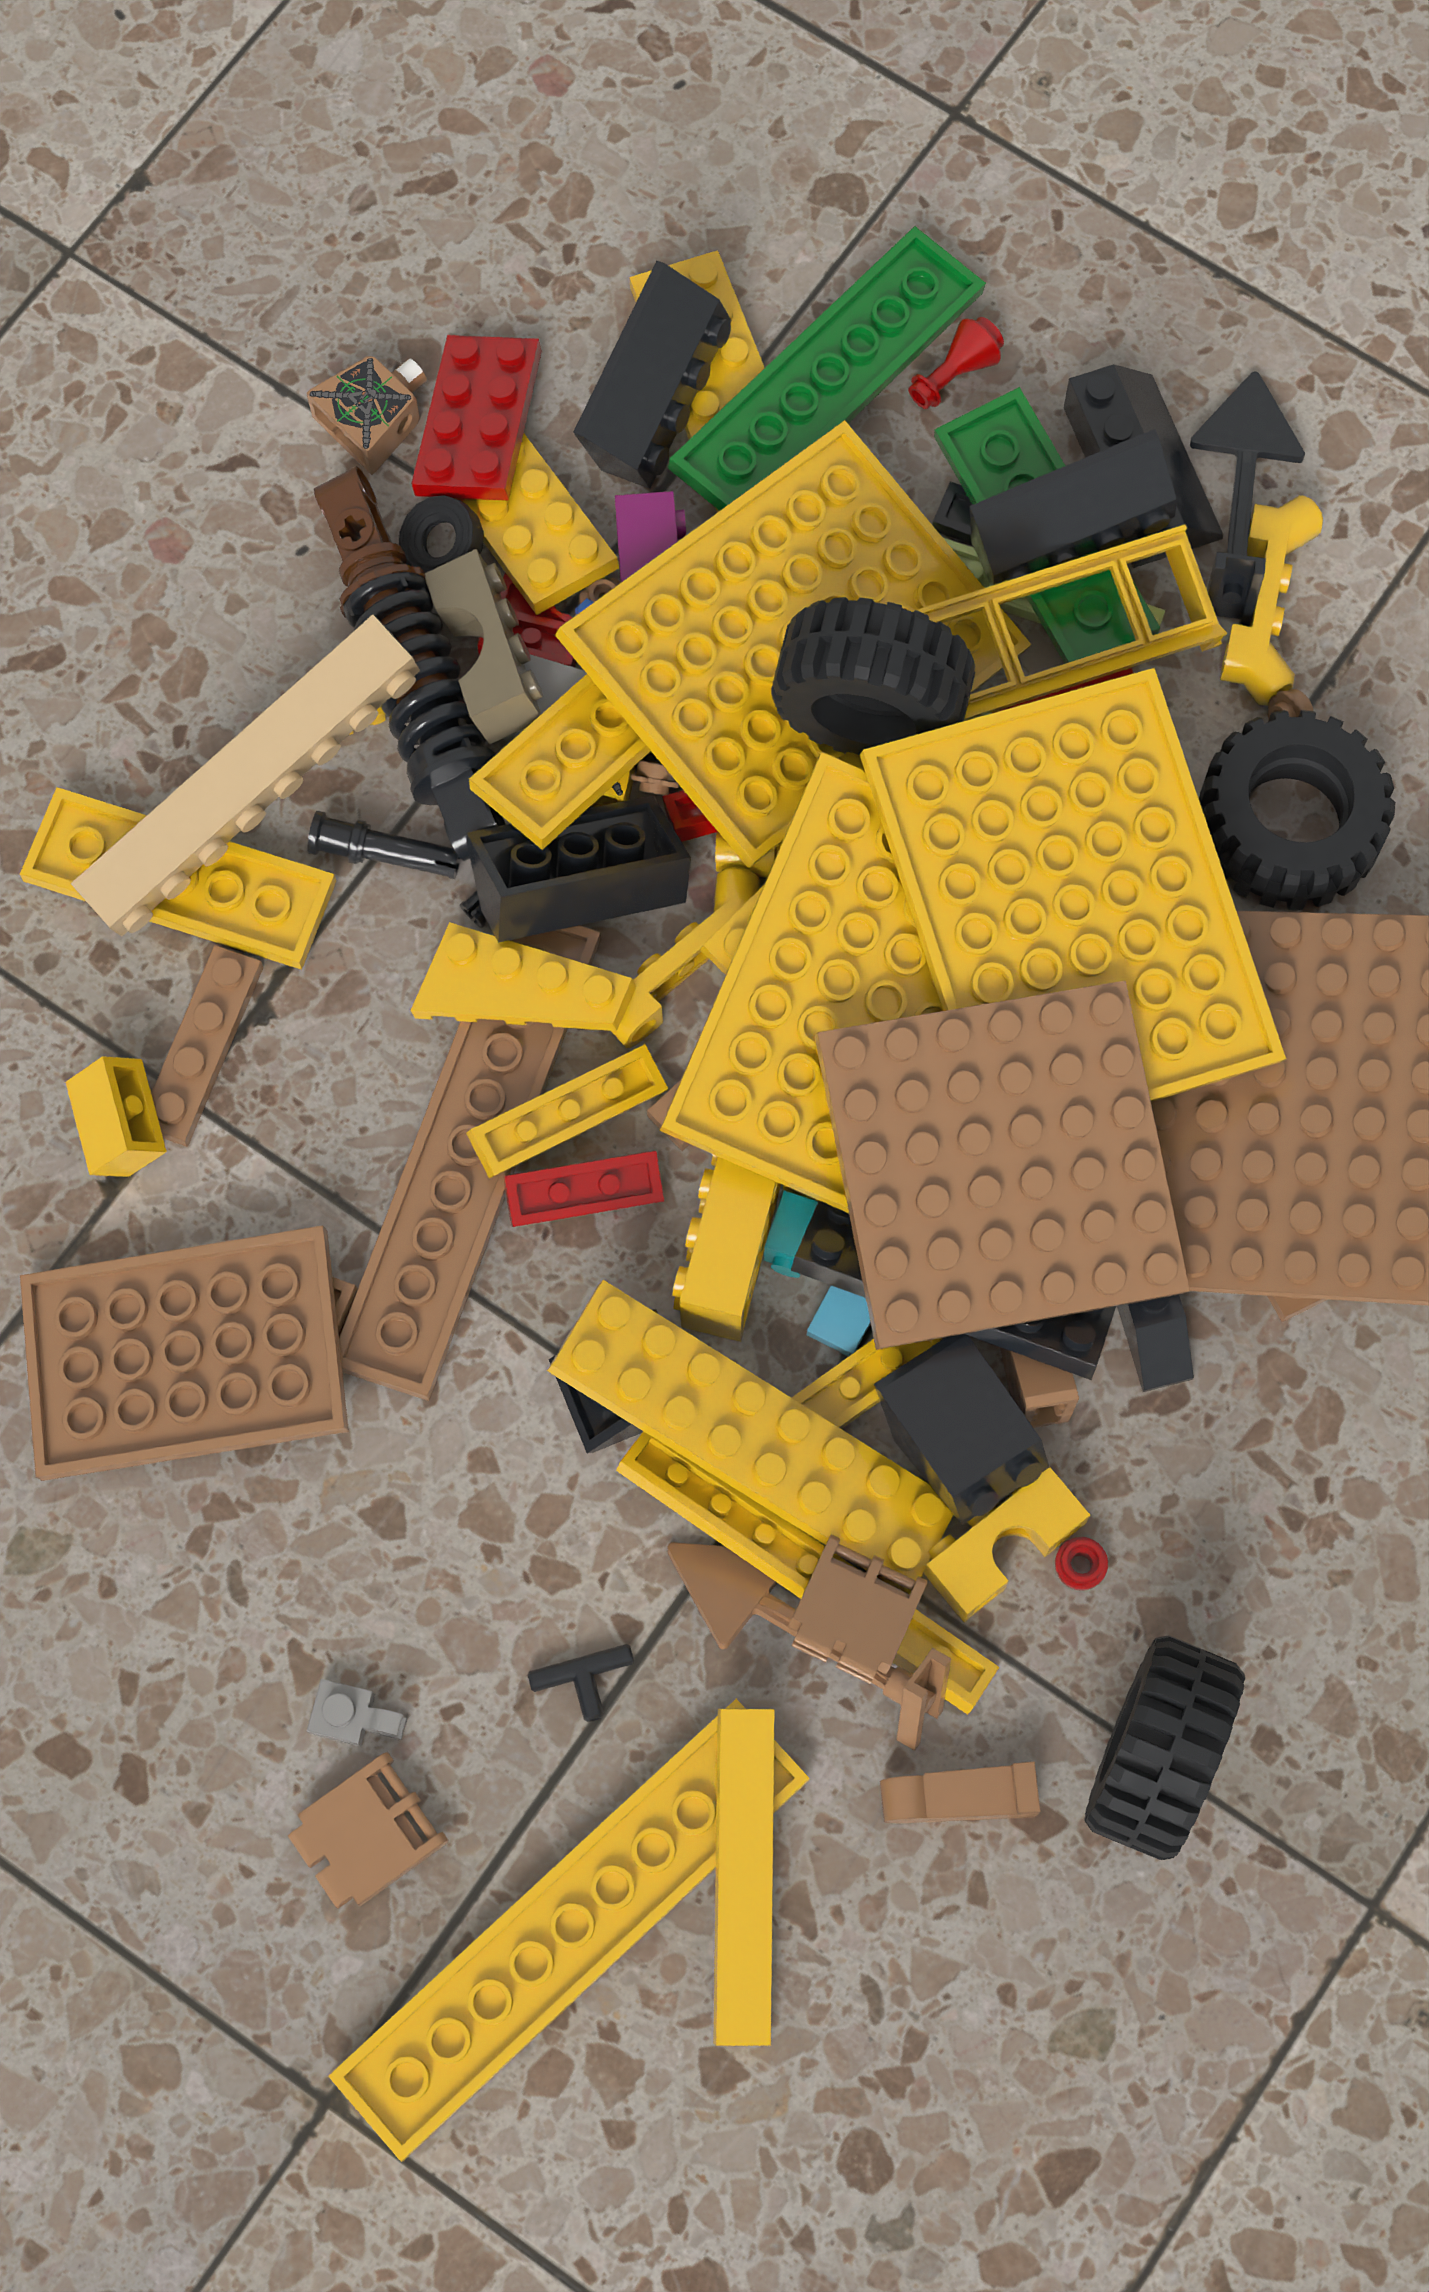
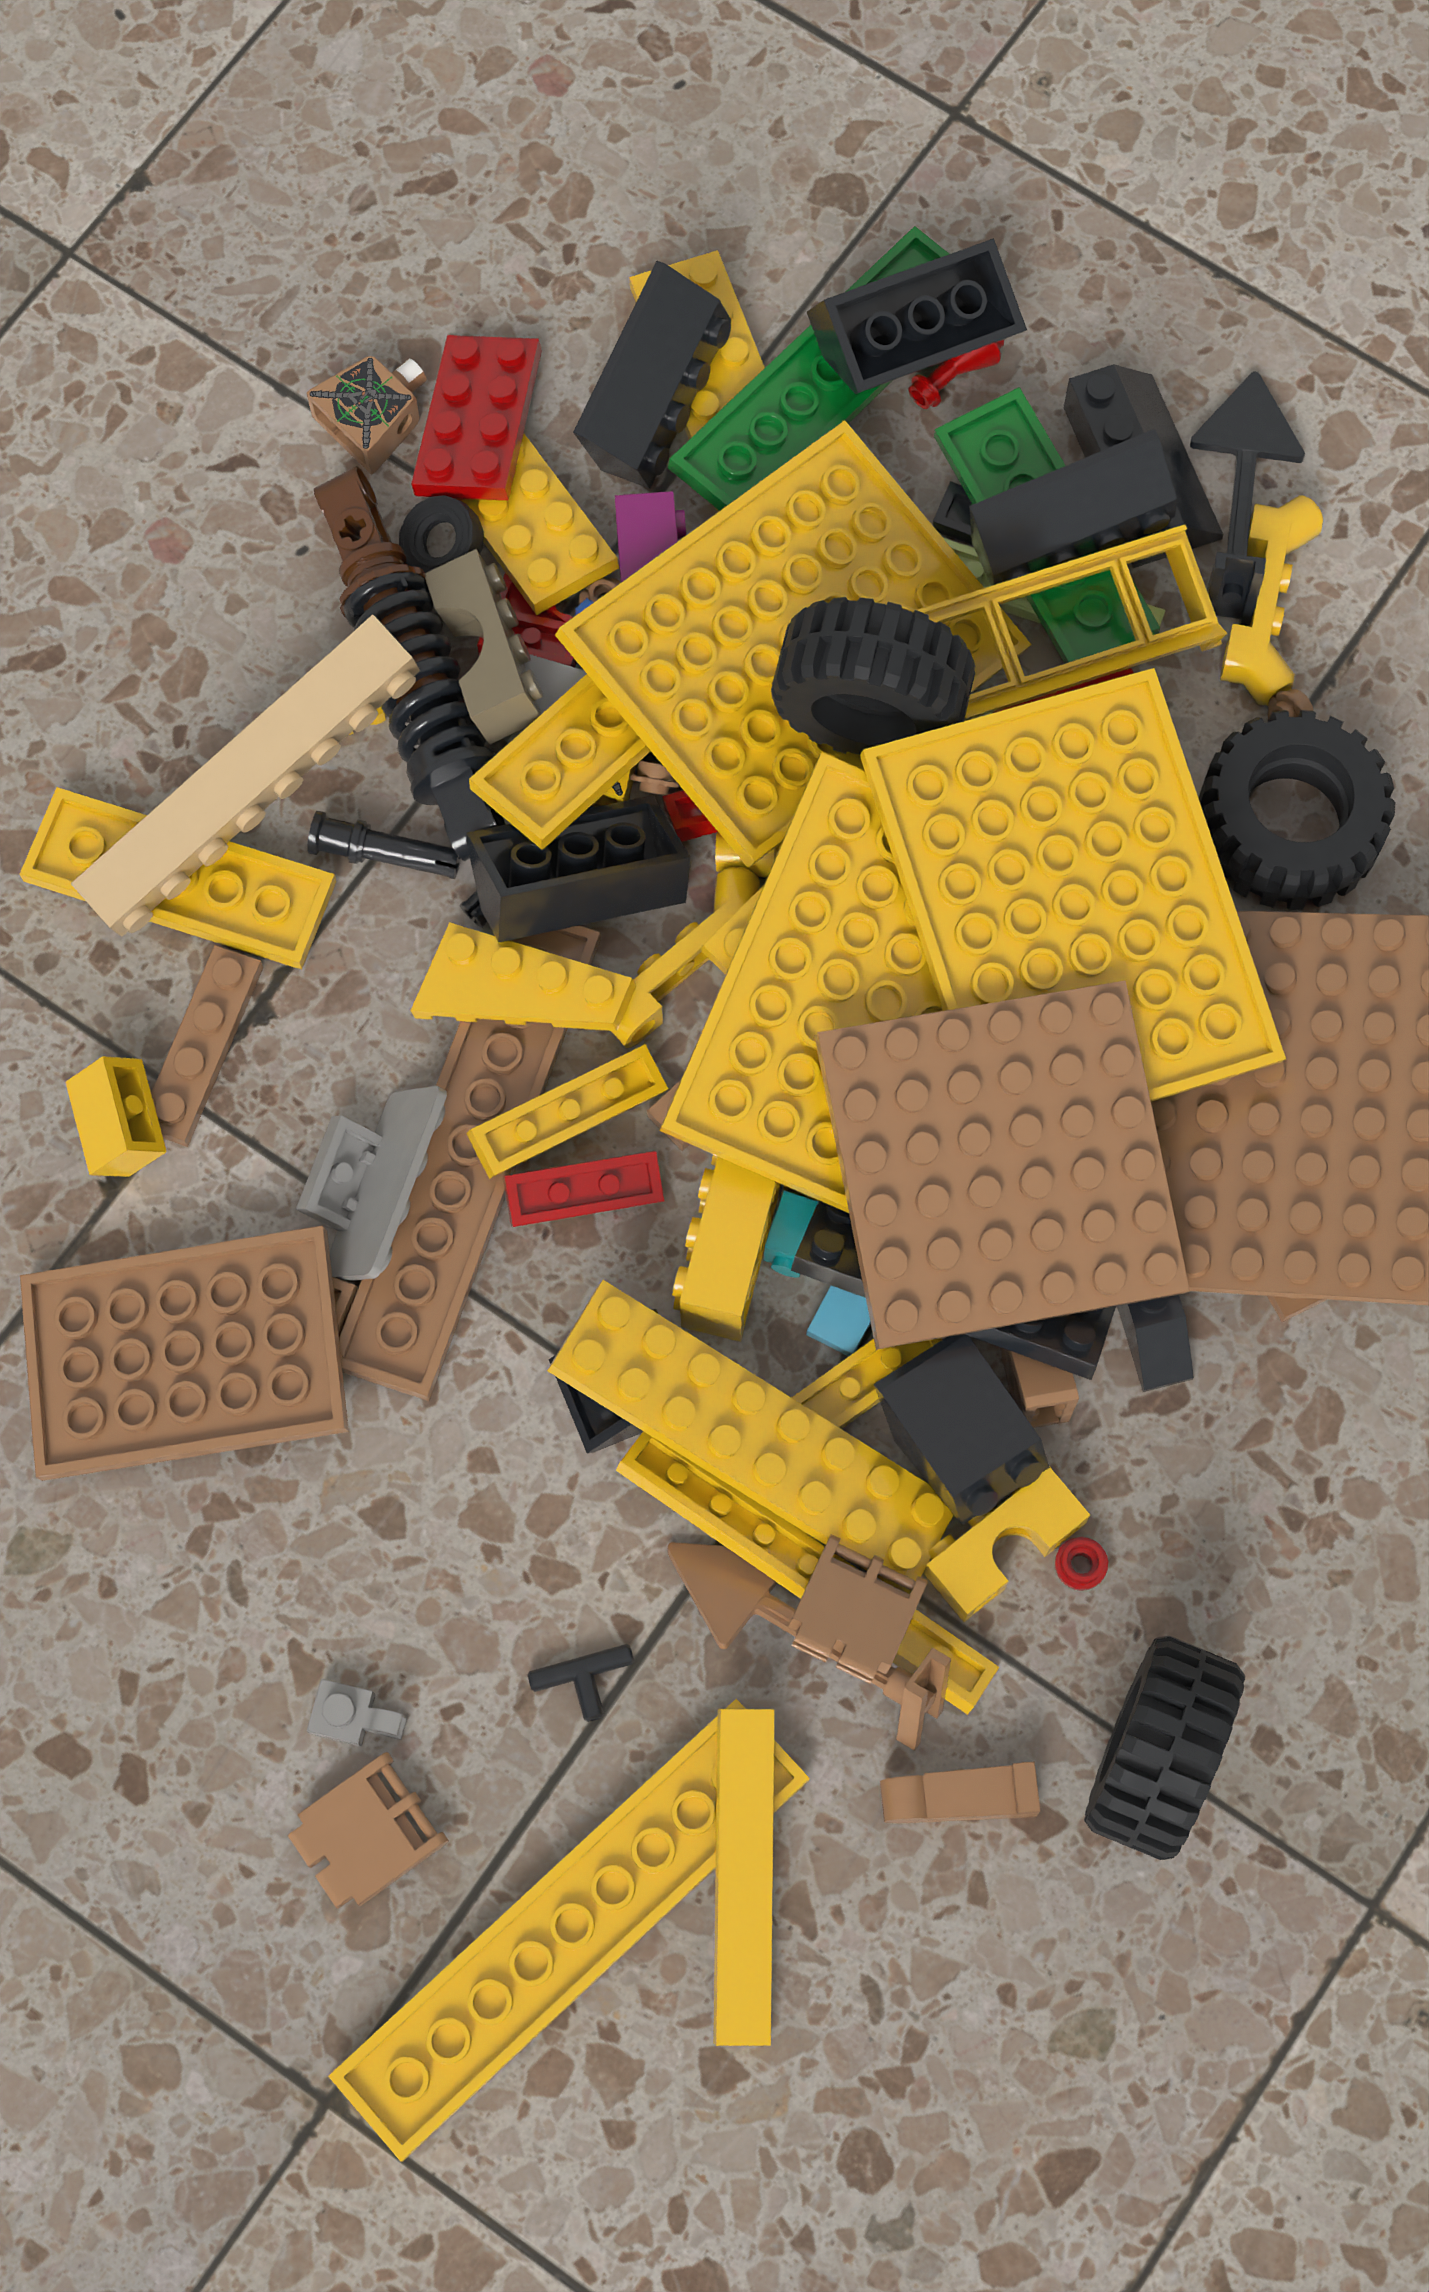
(366, 1179): none -> light grey bracket
(917, 317): none -> black slope

